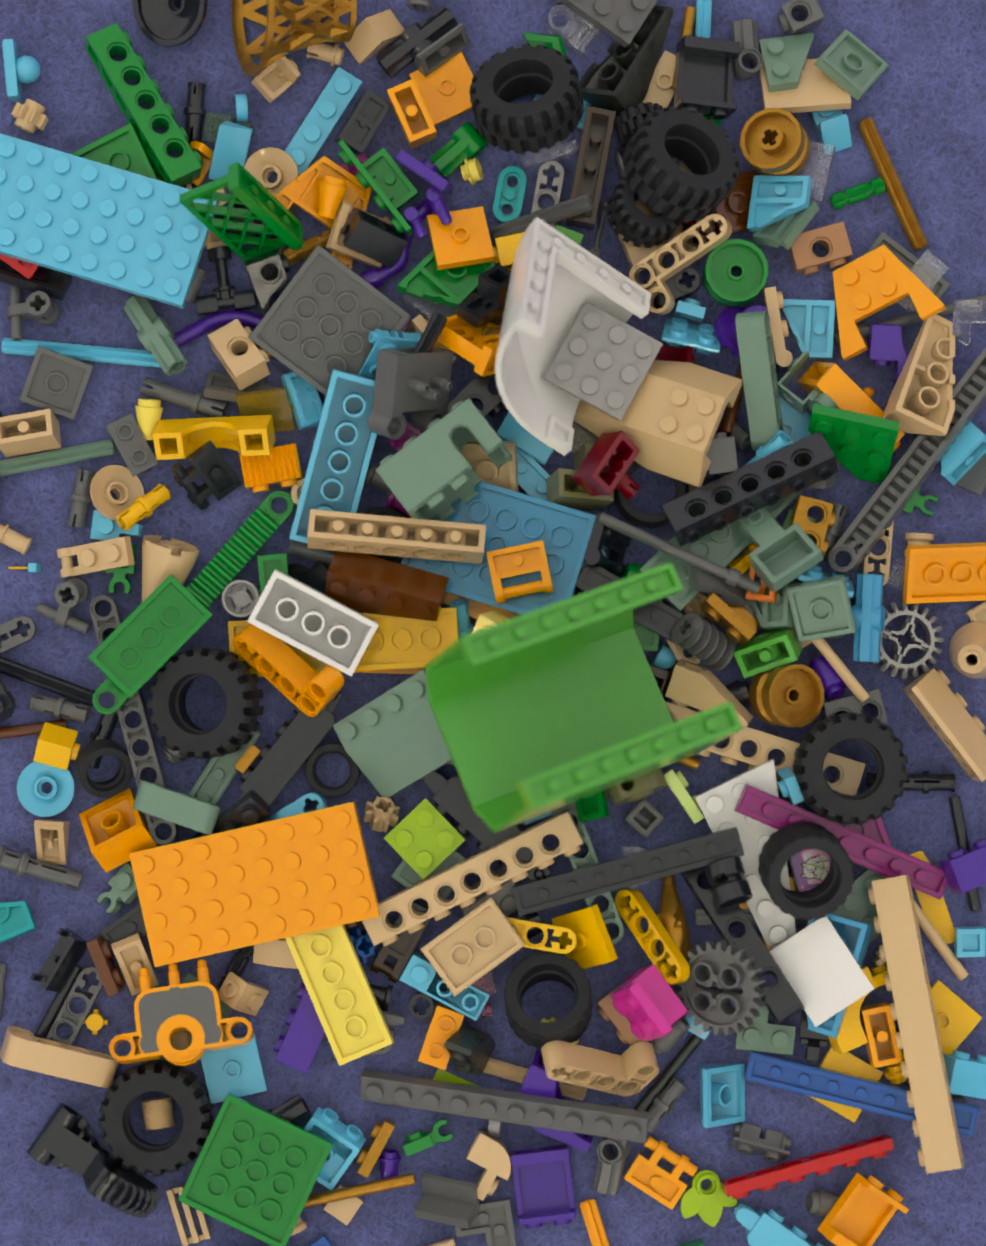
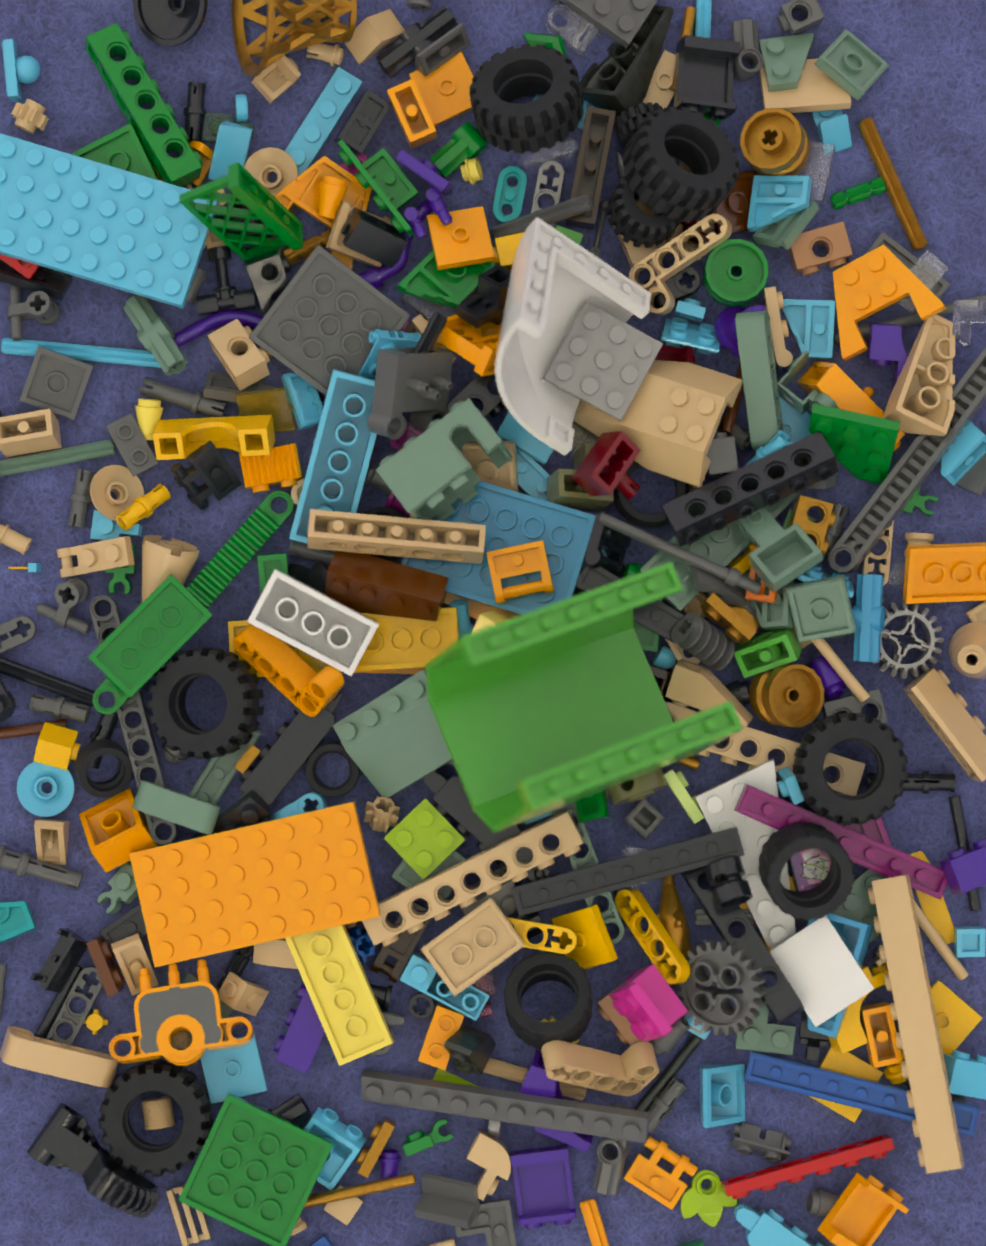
(240, 598): light grey wheel -> none

